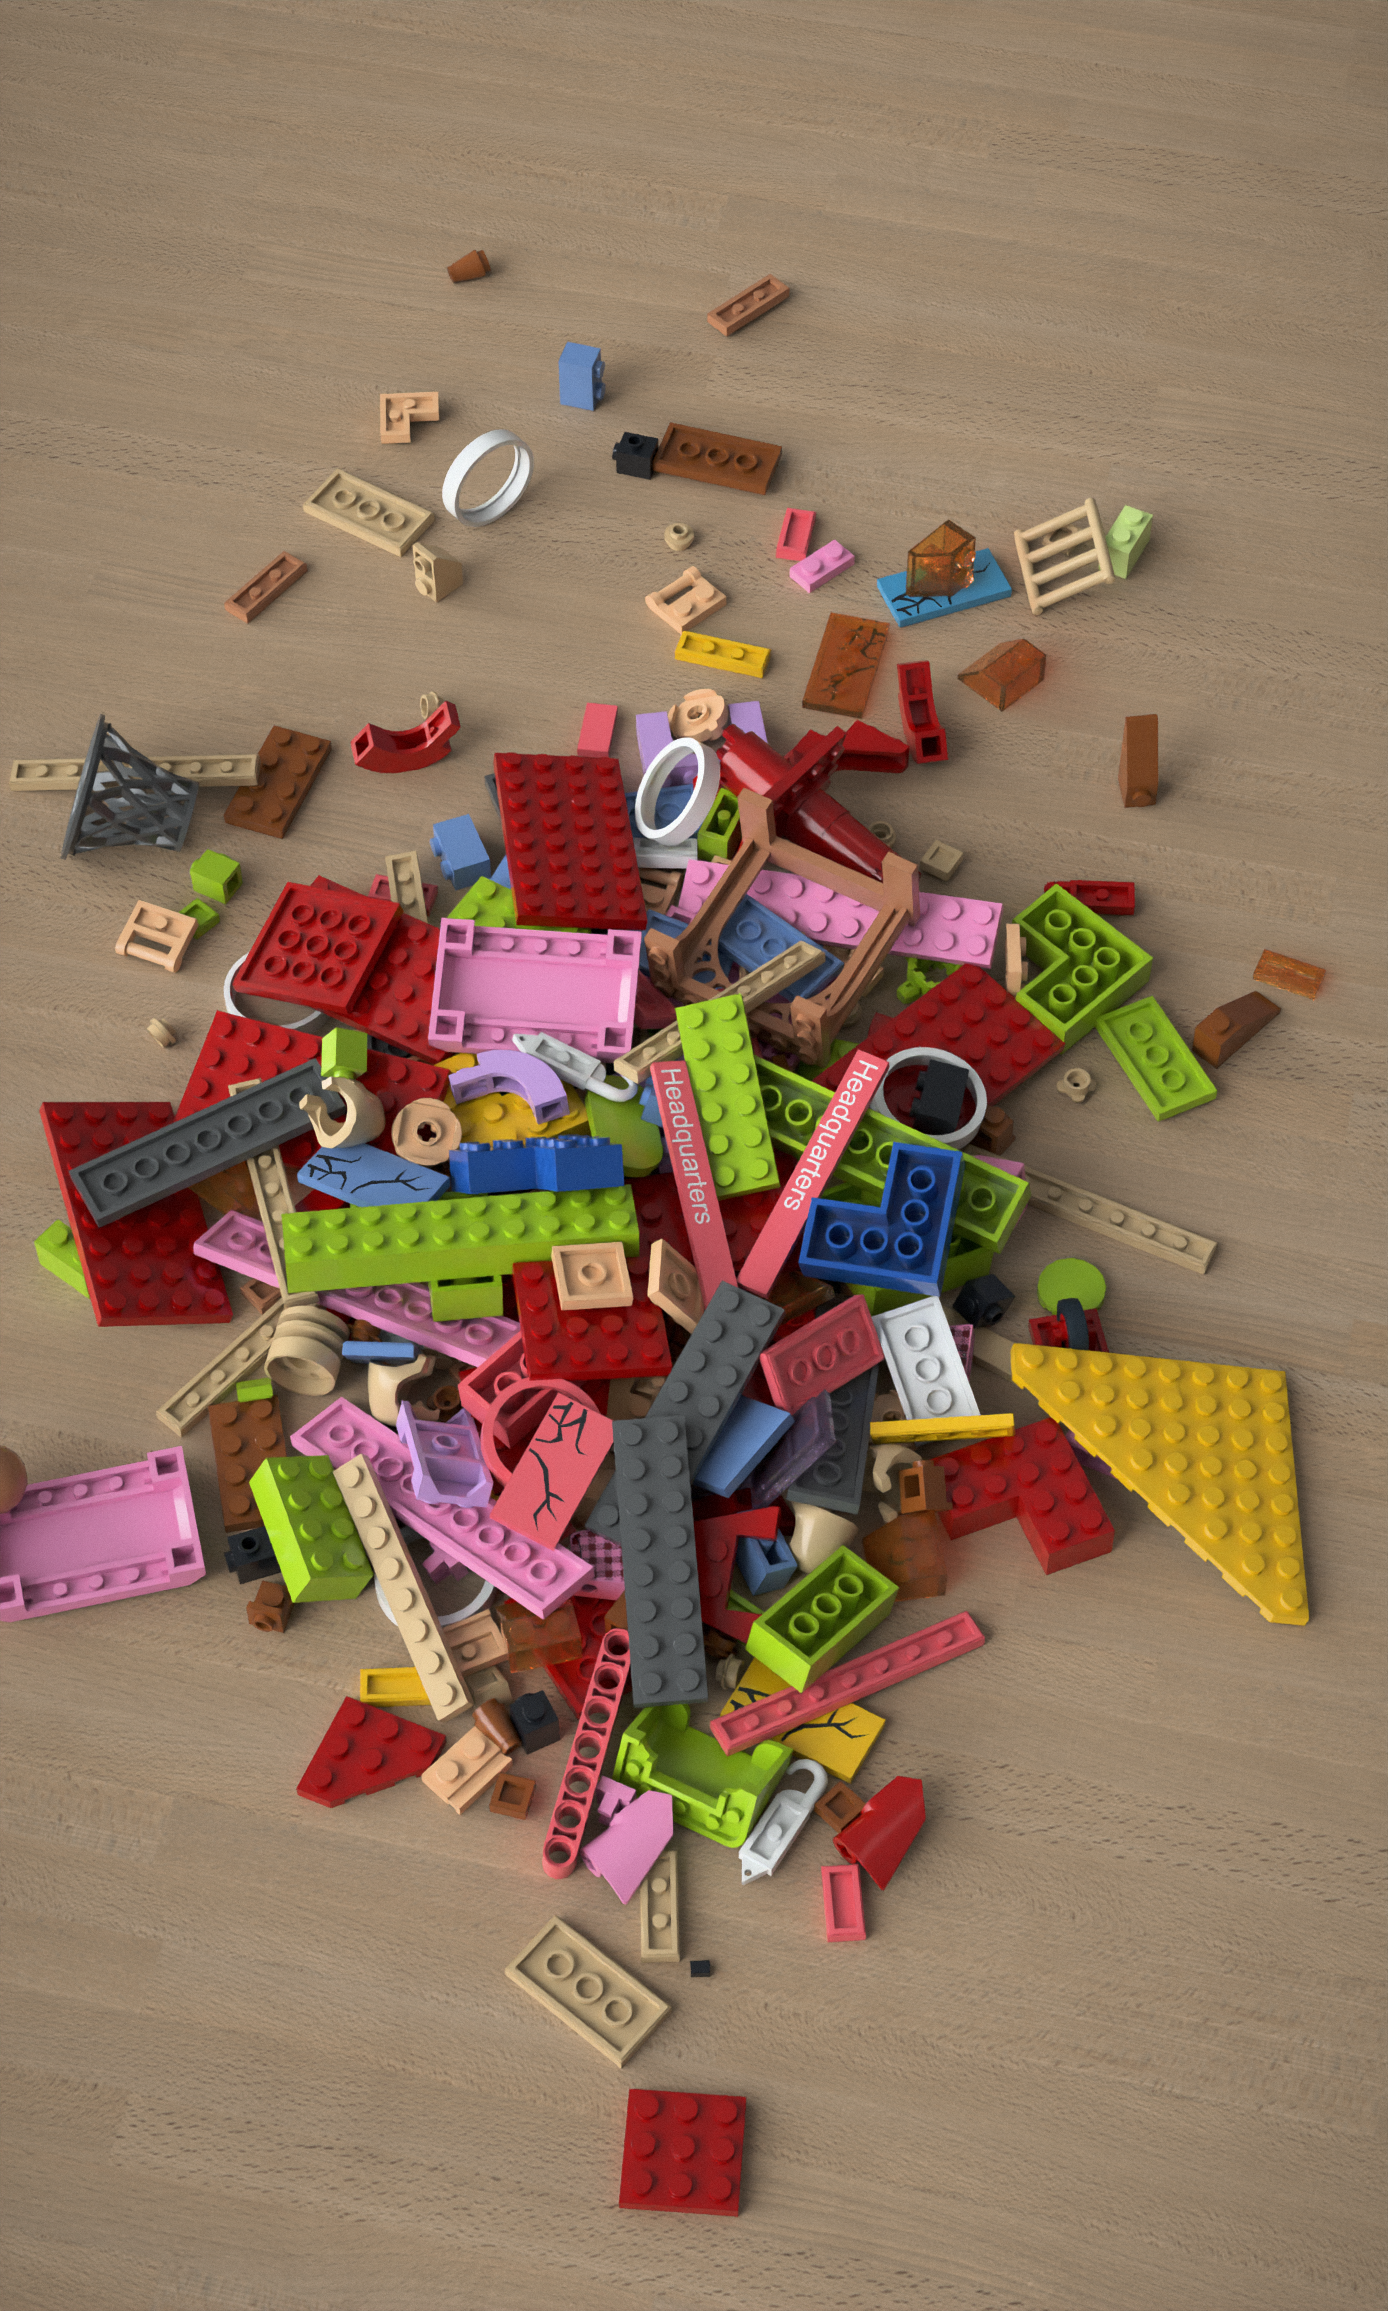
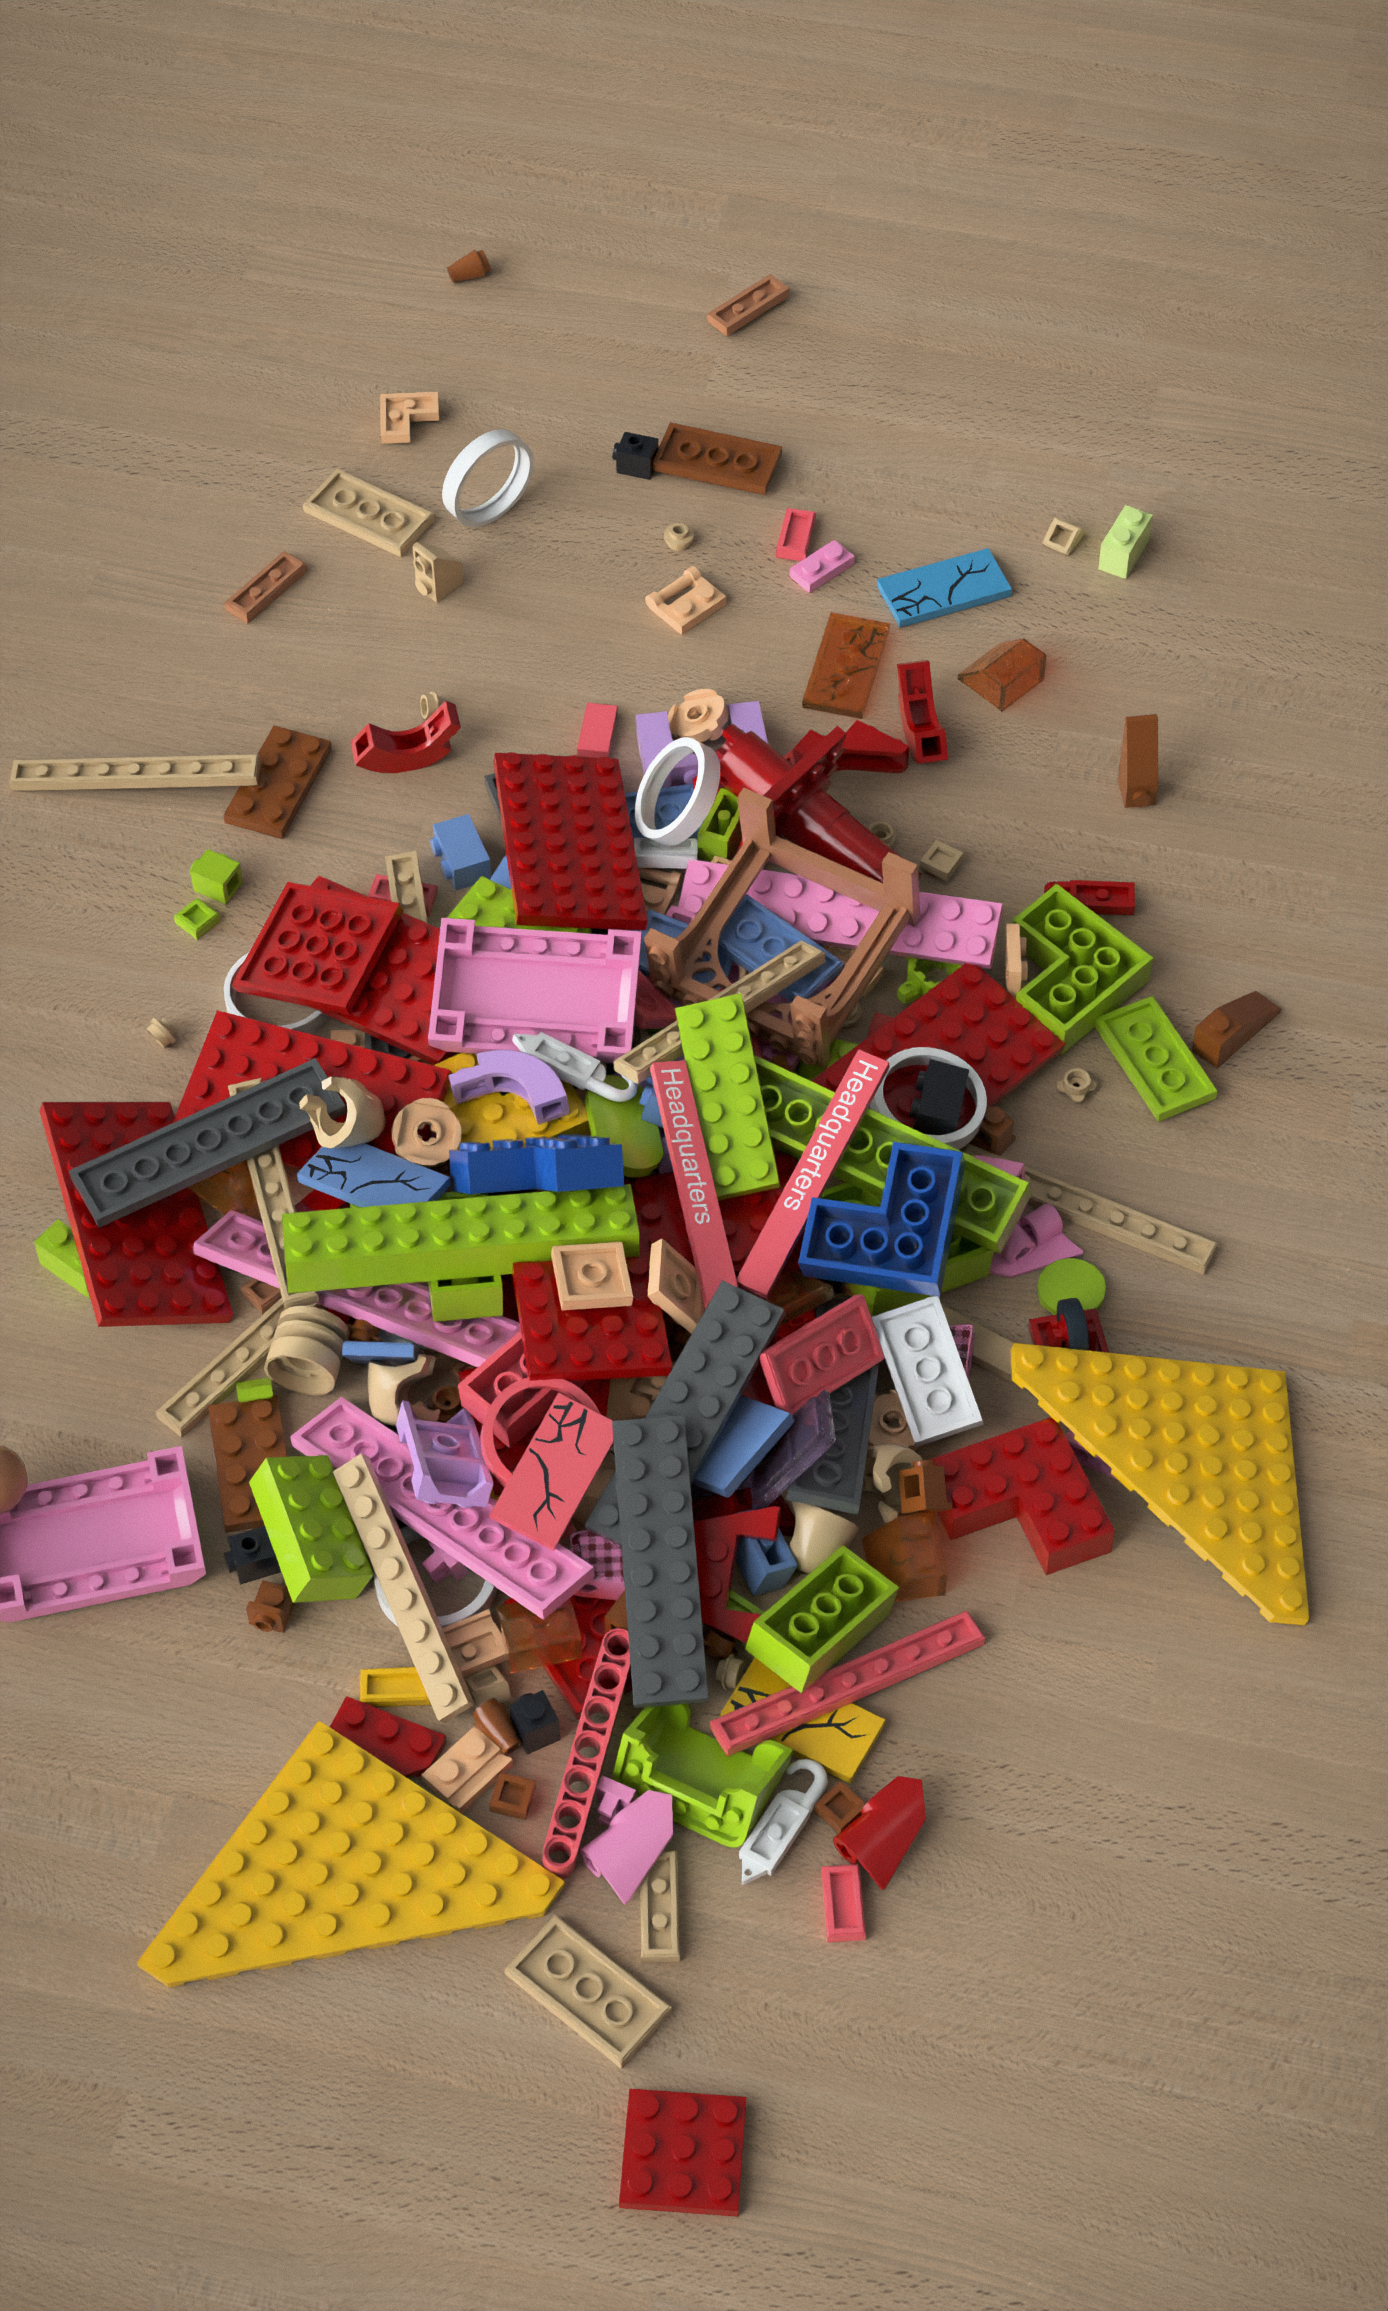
(135, 831): dark grey piece -> none
(161, 927): light nougat plate -> none
(340, 1864): none -> yellow plate
(344, 1054): lime brick -> none
(581, 376): medium blue brick -> none
(700, 1968): black piece -> none
(722, 654): yellow tile -> none
(941, 562): clear orange slope -> none
(943, 1429): yellow tile -> none
(983, 1301): black brick -> none
(1029, 558): tan bar -> none
(1034, 1244): none -> bright pink panel
(1287, 978): clear orange tile -> none

